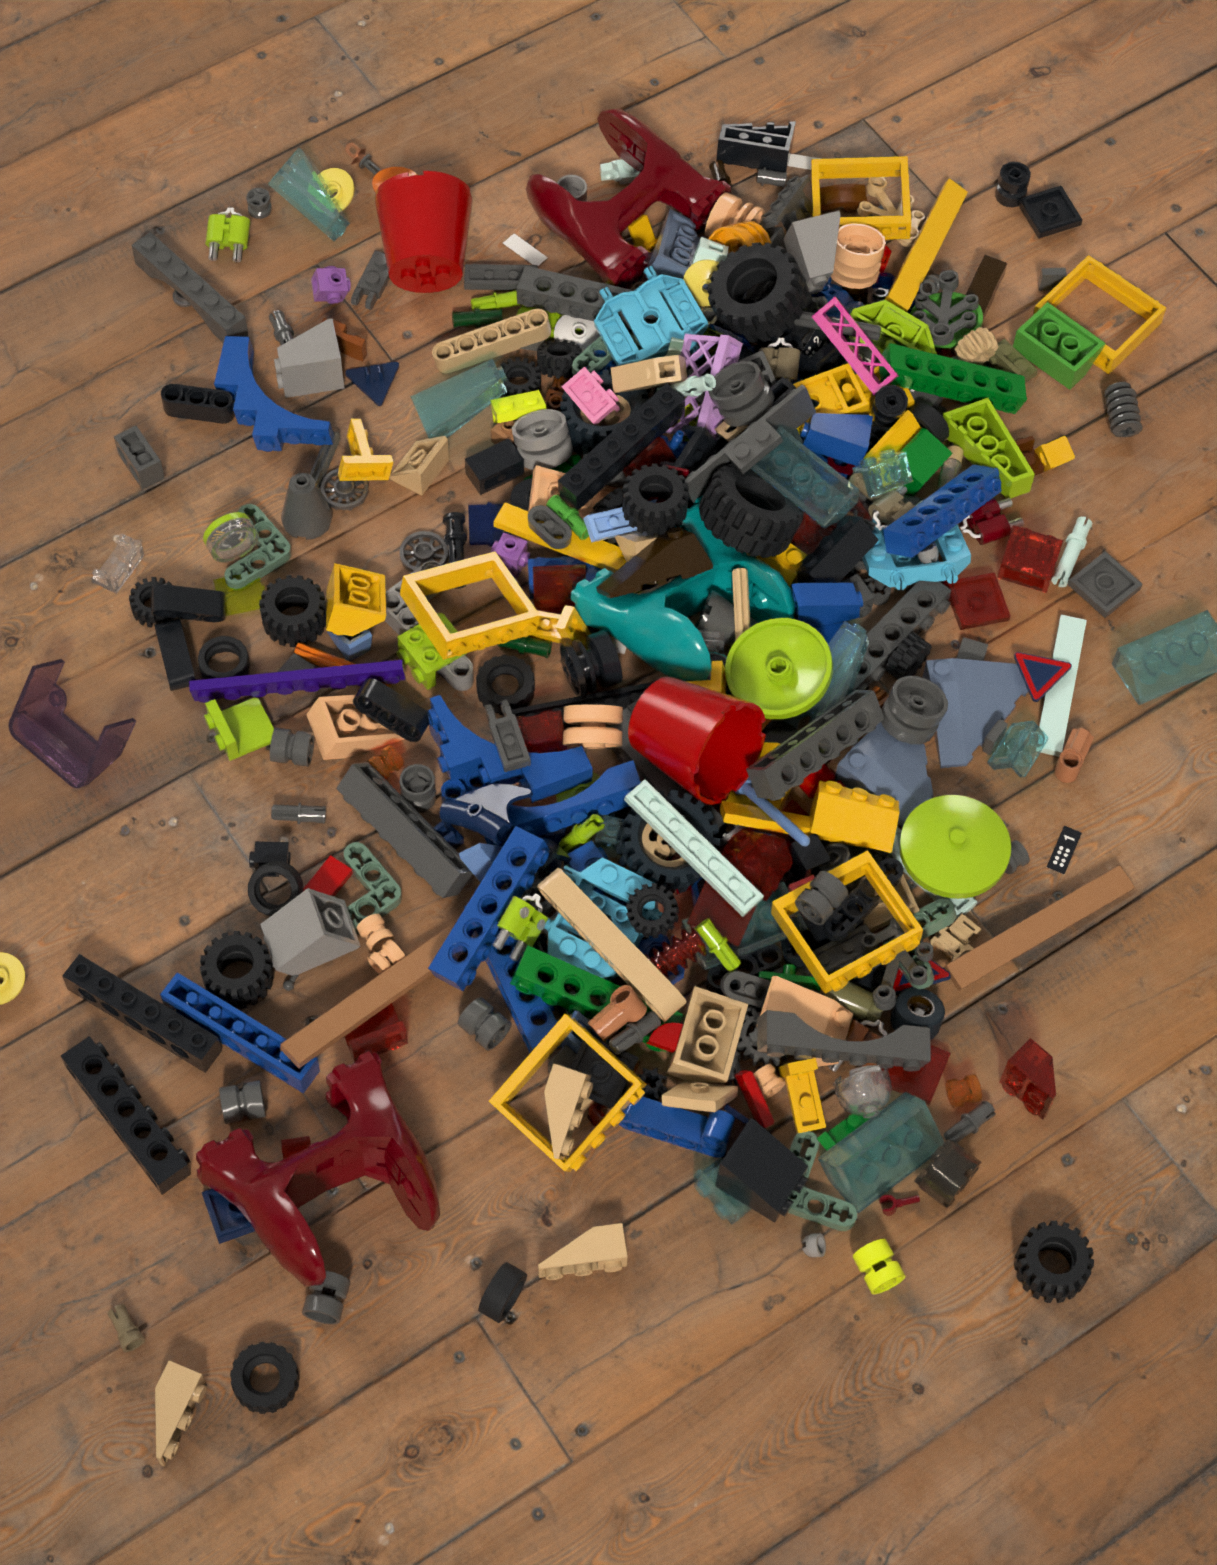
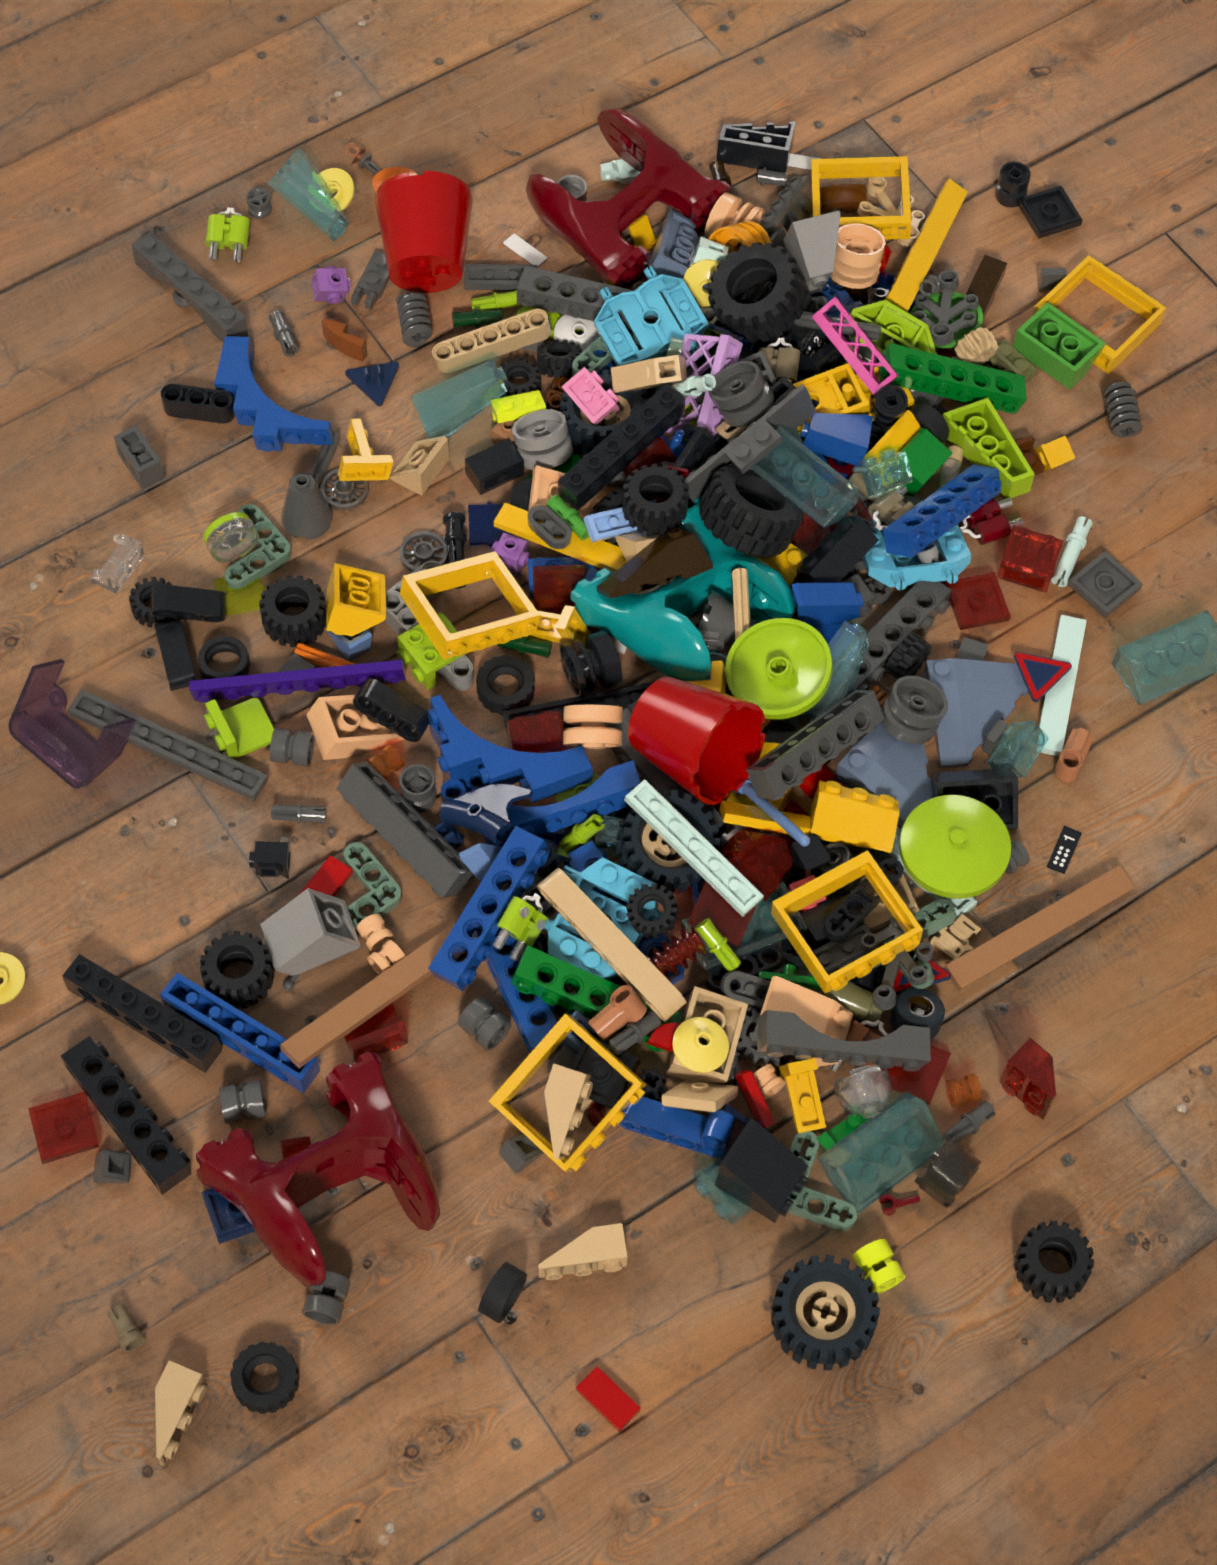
(63, 1127): none -> clear red plate
(112, 1167): none -> dark grey slope
(172, 746): none -> dark grey plate
(273, 867): black tyre -> none
(310, 362): light grey slope -> none
(414, 319): none -> dark grey piece
(507, 738): dark grey hinge -> none
(519, 1152): none -> dark grey slope
(608, 1399): none -> red tile
(695, 1055): none -> light yellow dish
(815, 1245): light grey hinge -> none
(824, 895): dark grey wheel -> none
(834, 1285): none -> black wheel
(990, 786): none -> black slope

